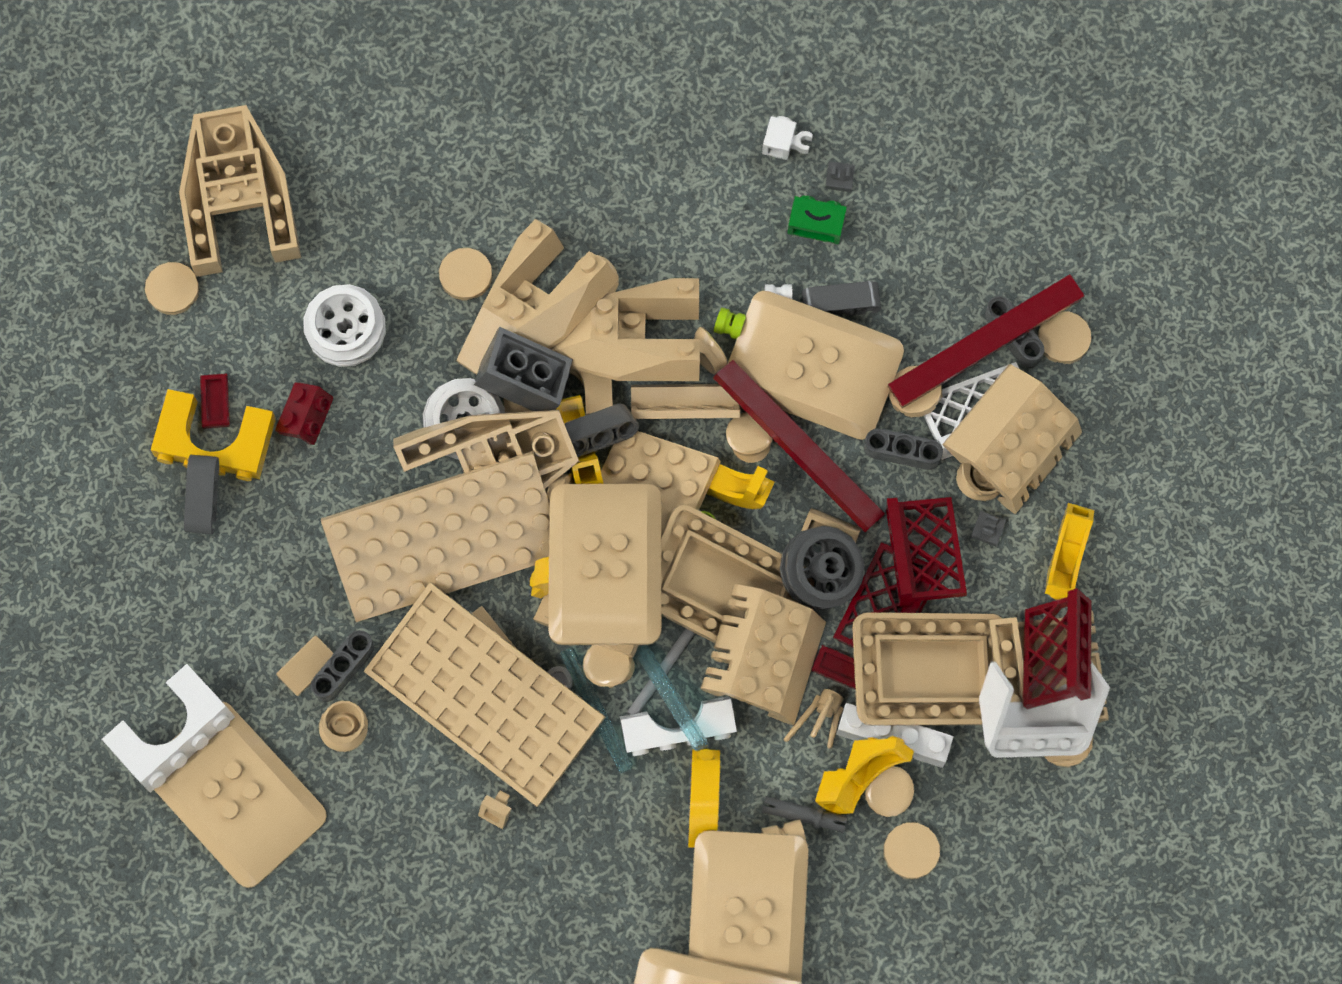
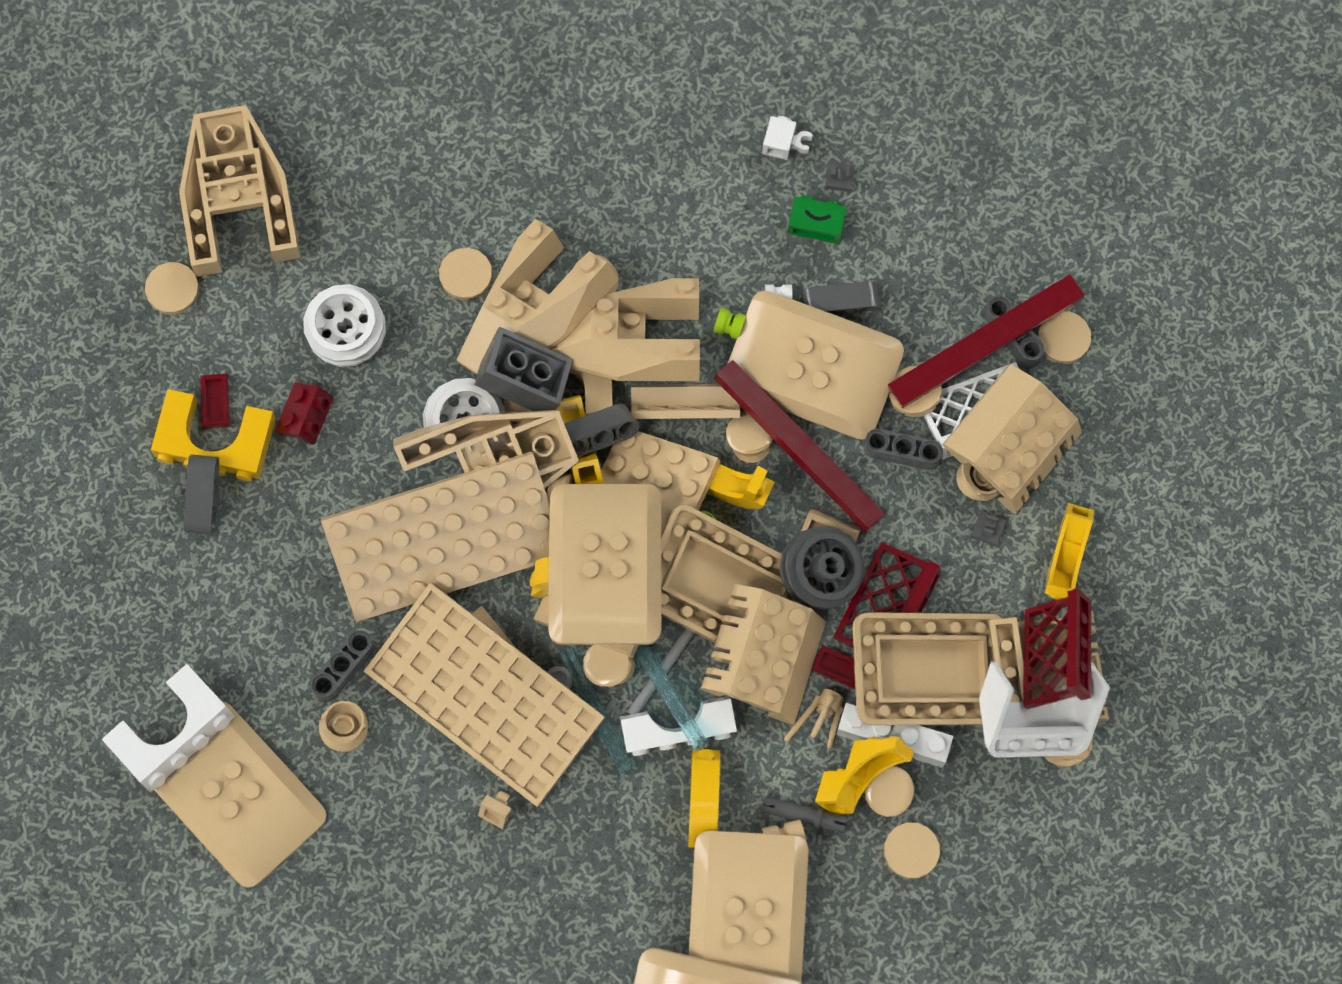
(304, 665): tan slope -> none
(711, 354): tan piece -> none
(903, 558): dark red fence -> none

